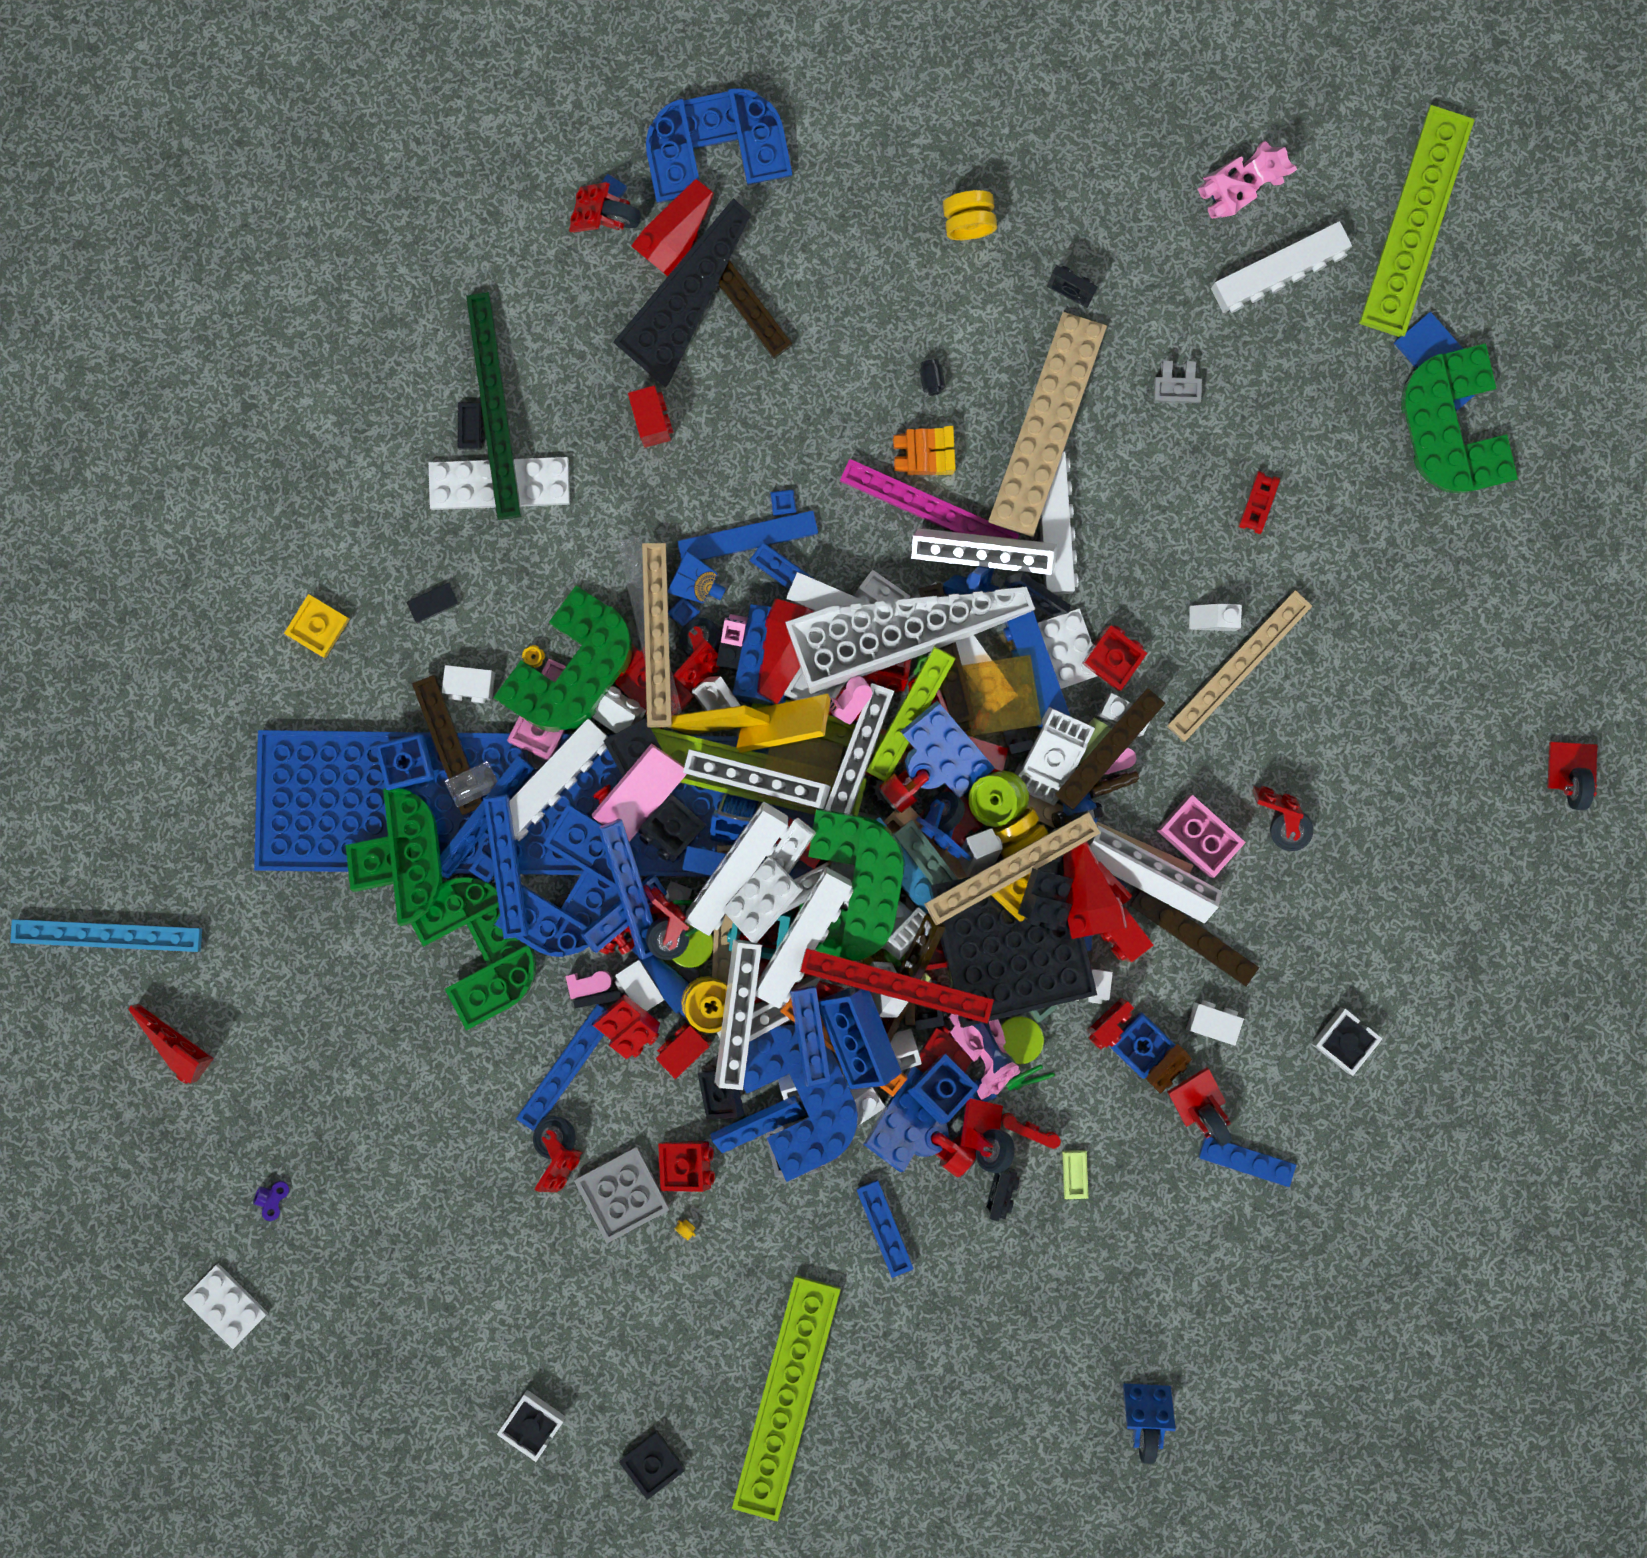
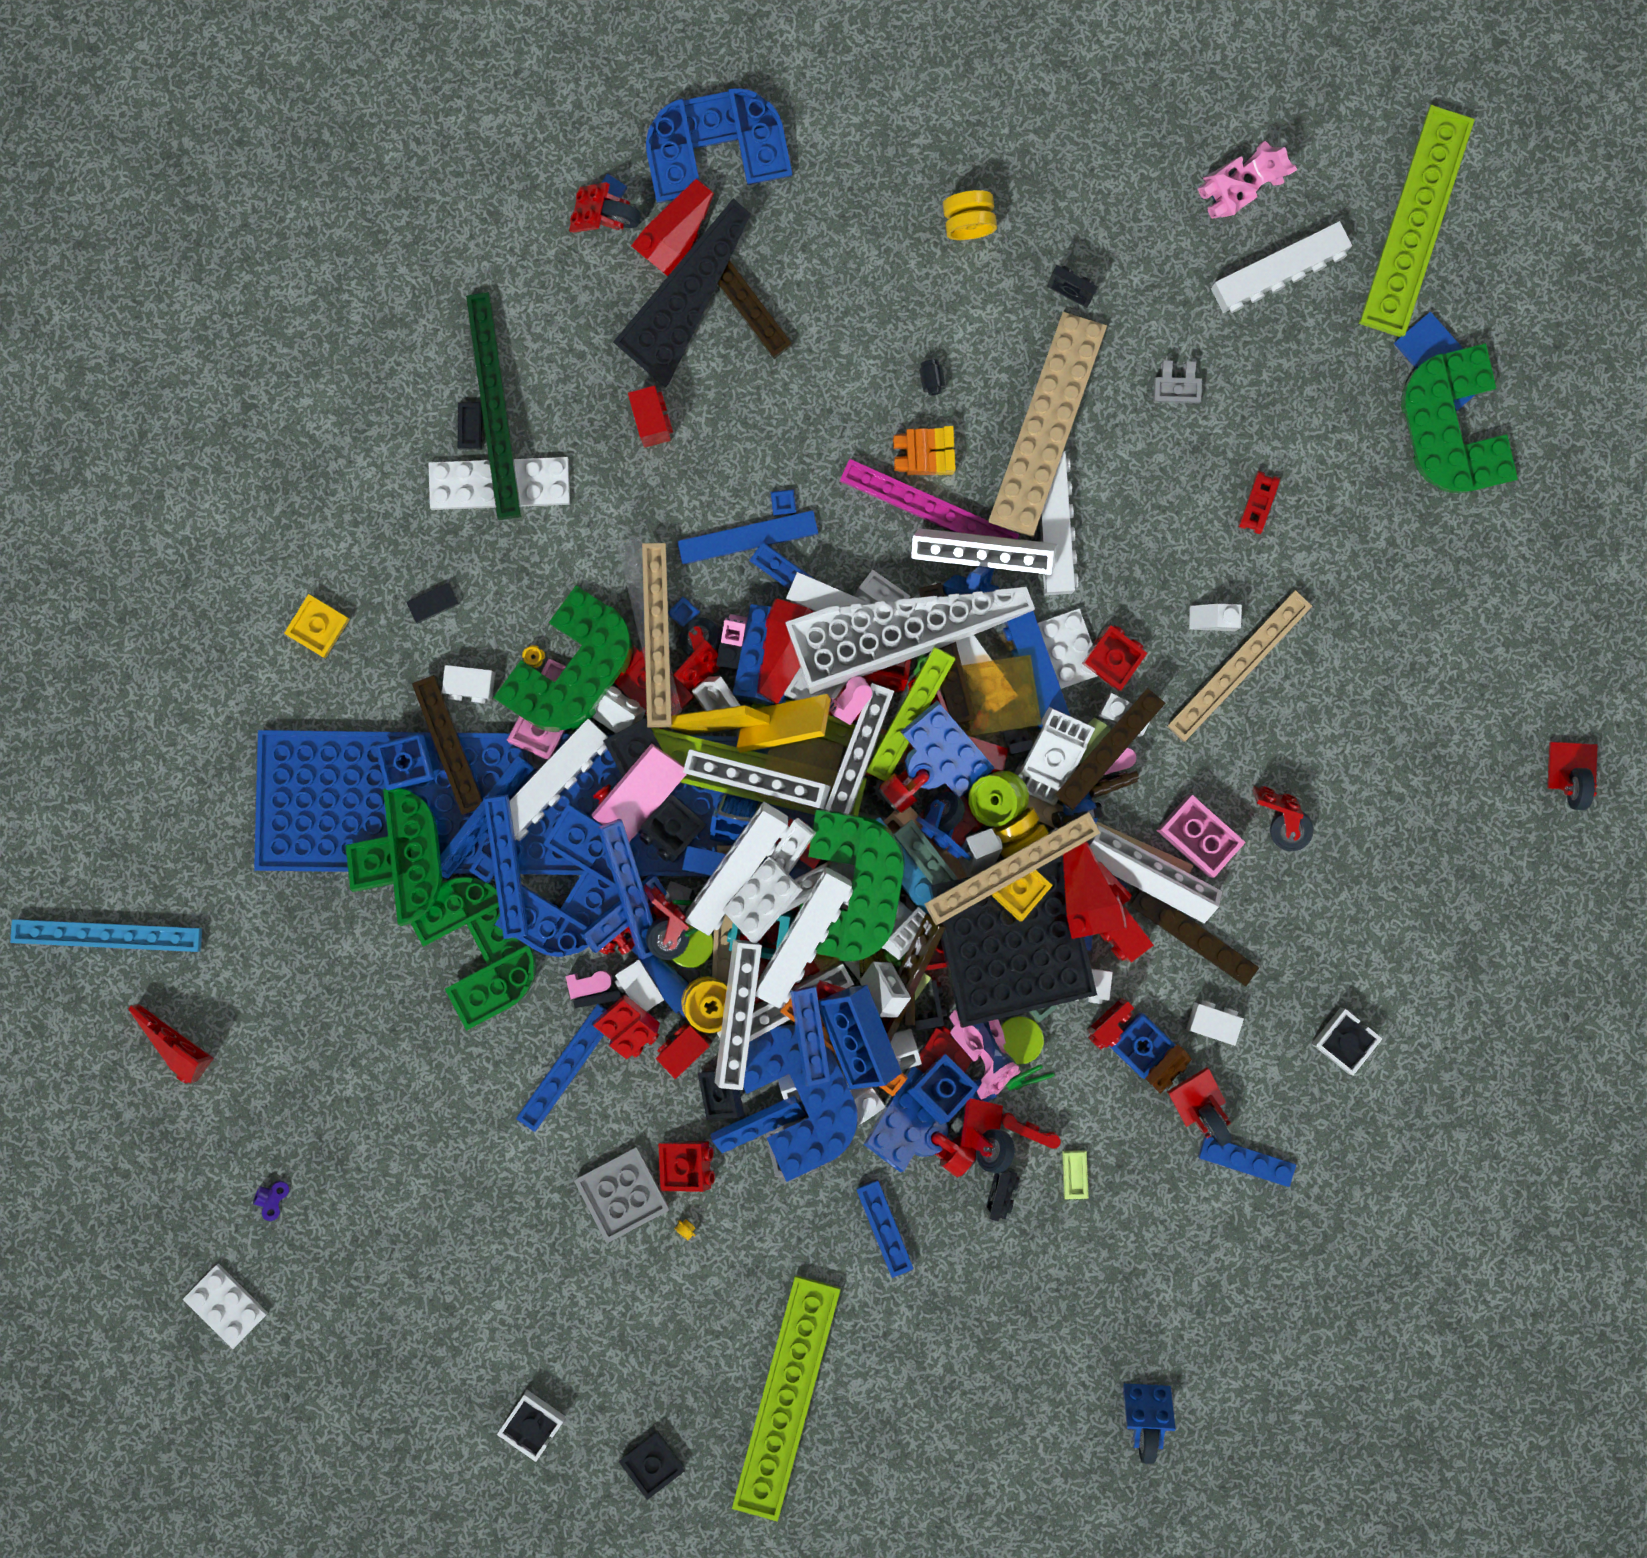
(471, 784): clear slope -> none
(555, 1141): plate -> none
(695, 580): blue torso -> none
(896, 985): red plate -> none
(1040, 595): black plate -> none
(1046, 899): black plate -> none

